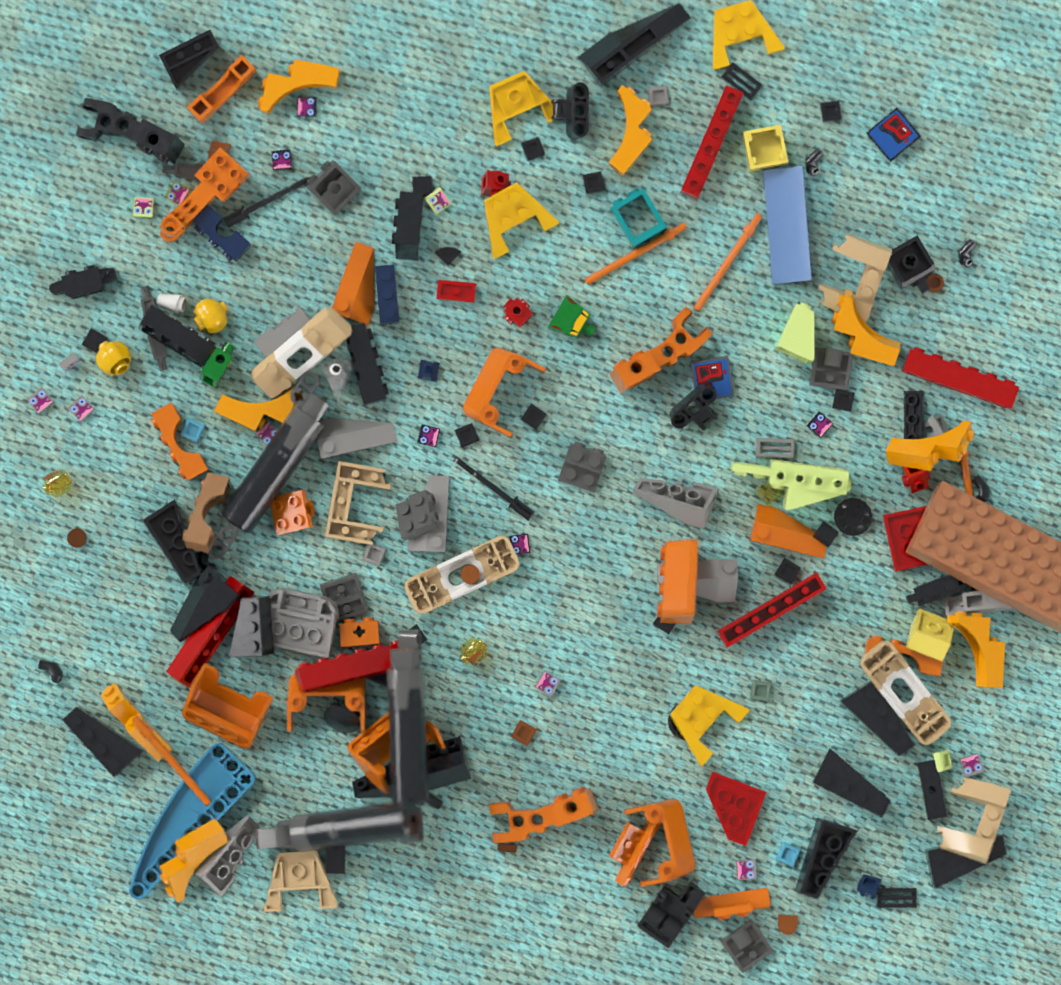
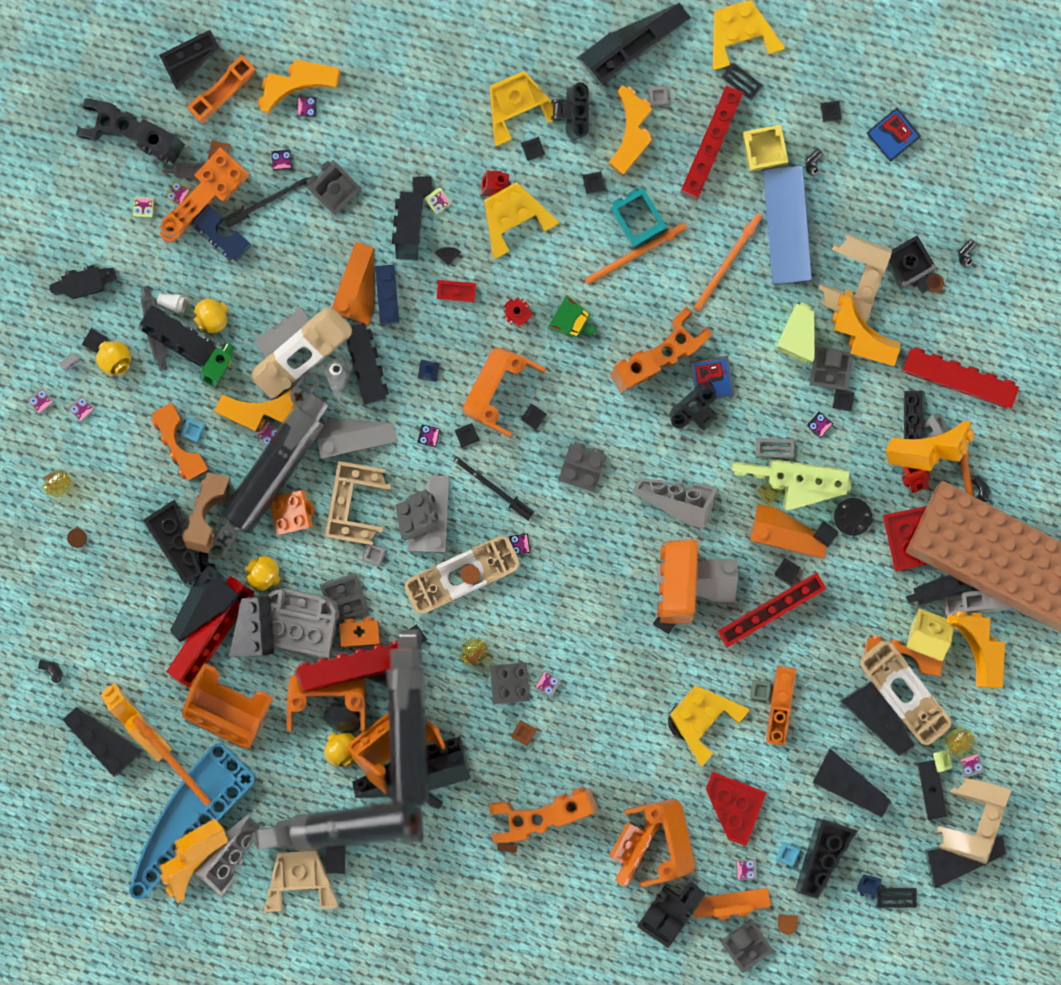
(262, 573): none -> yellow plant
(337, 750): none -> yellow plant
(509, 683): none -> dark grey plate
(780, 705): none -> orange slope
(960, 741): none -> clear yellow head

